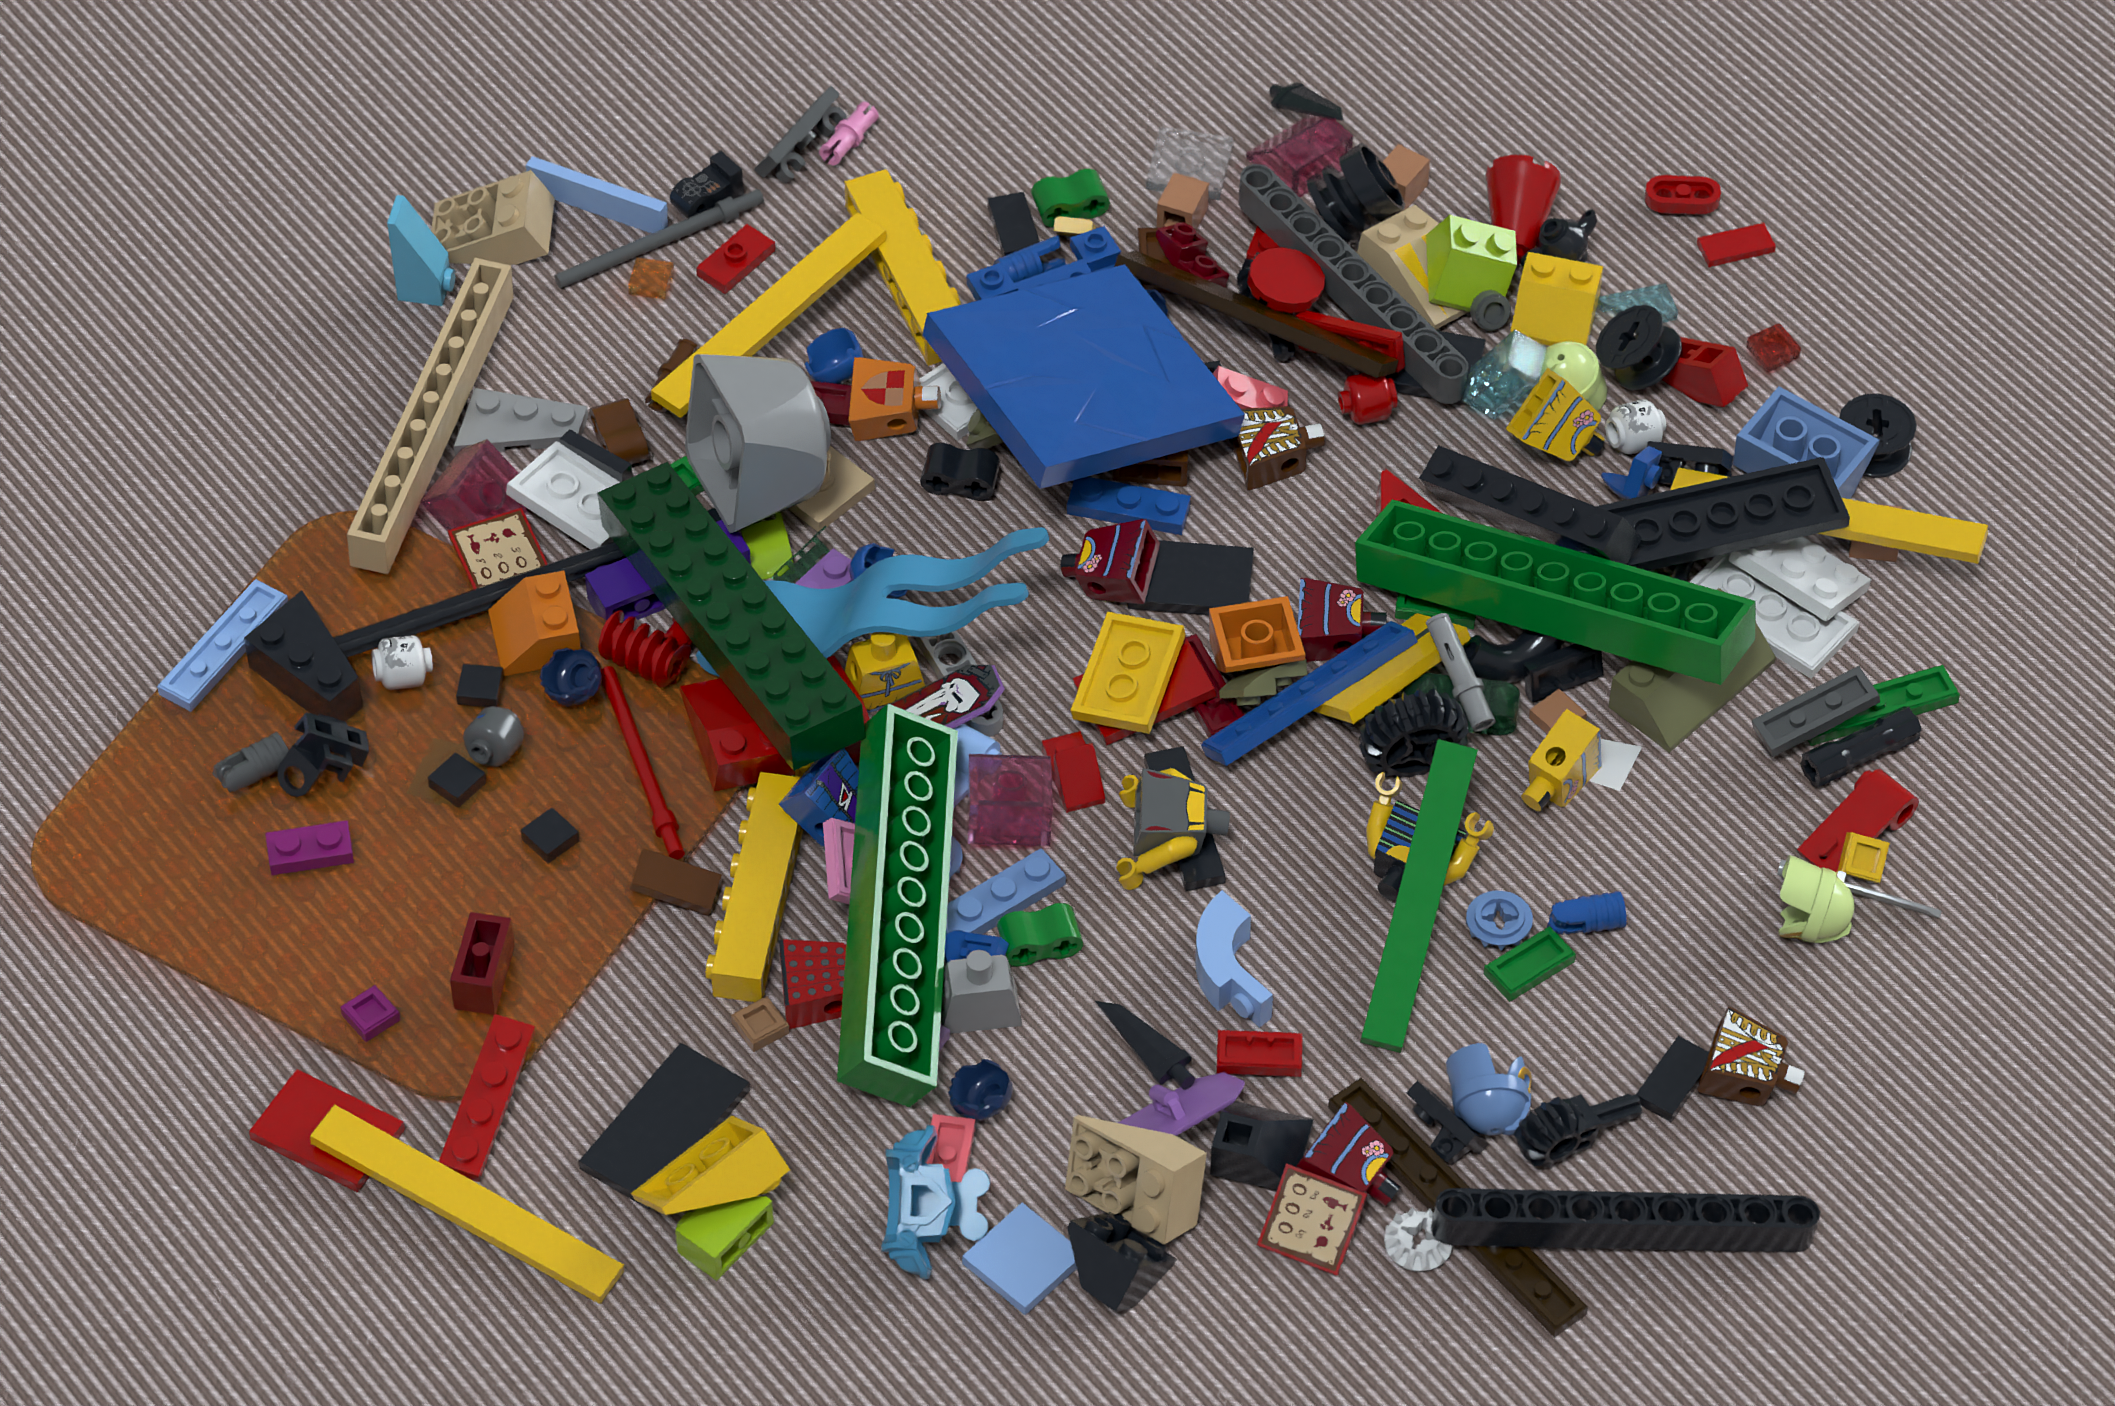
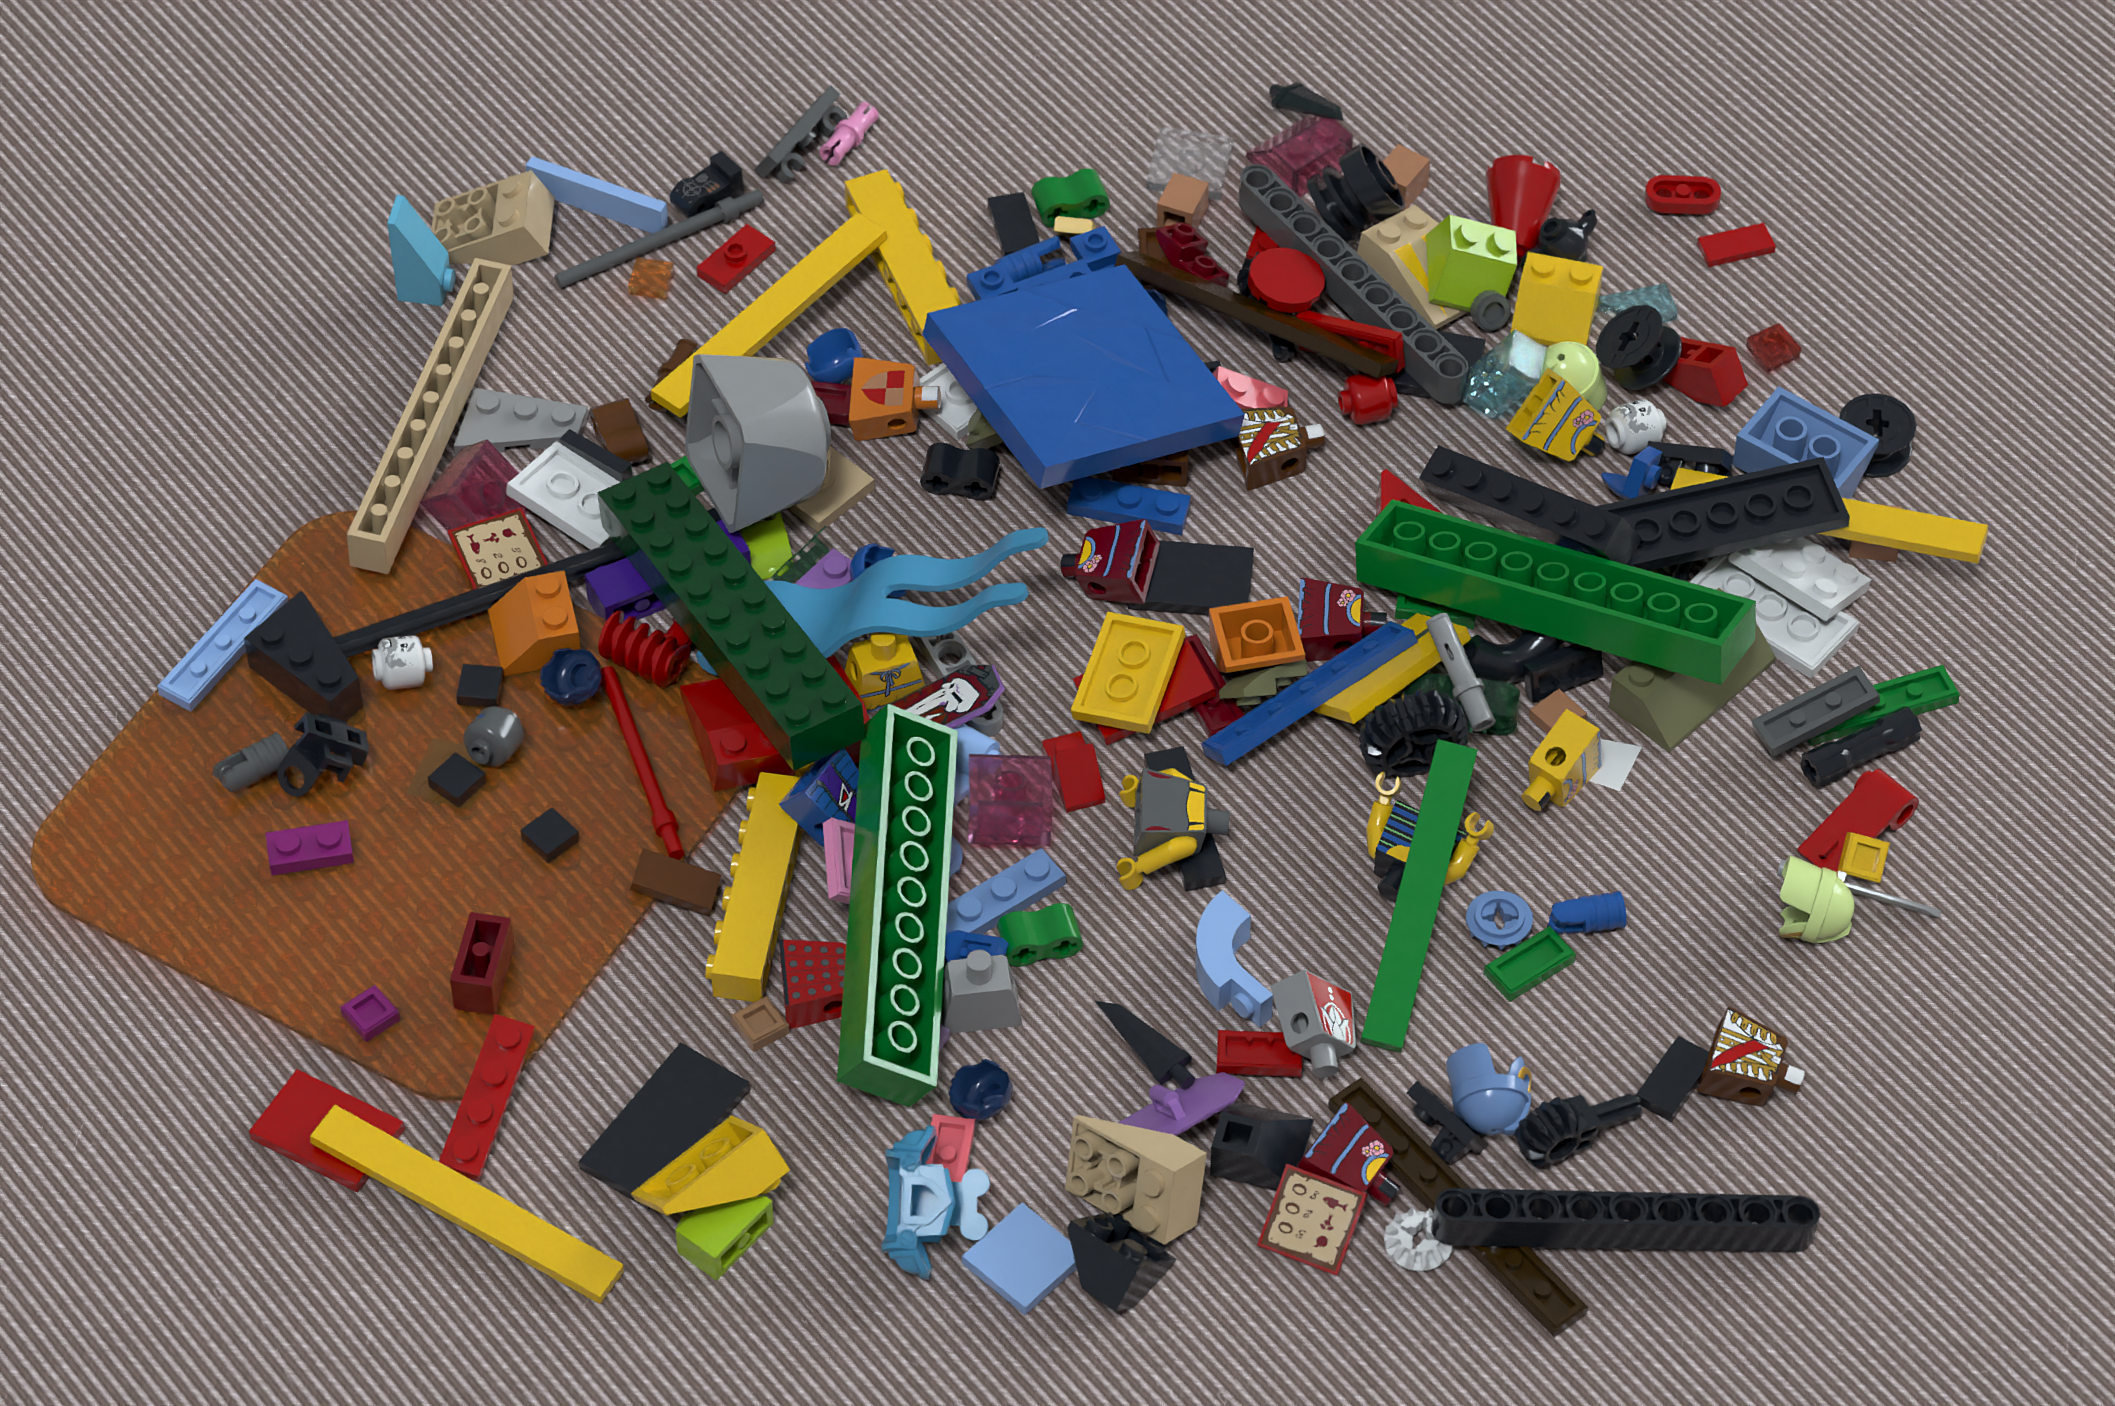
(1316, 1019): none -> light grey torso

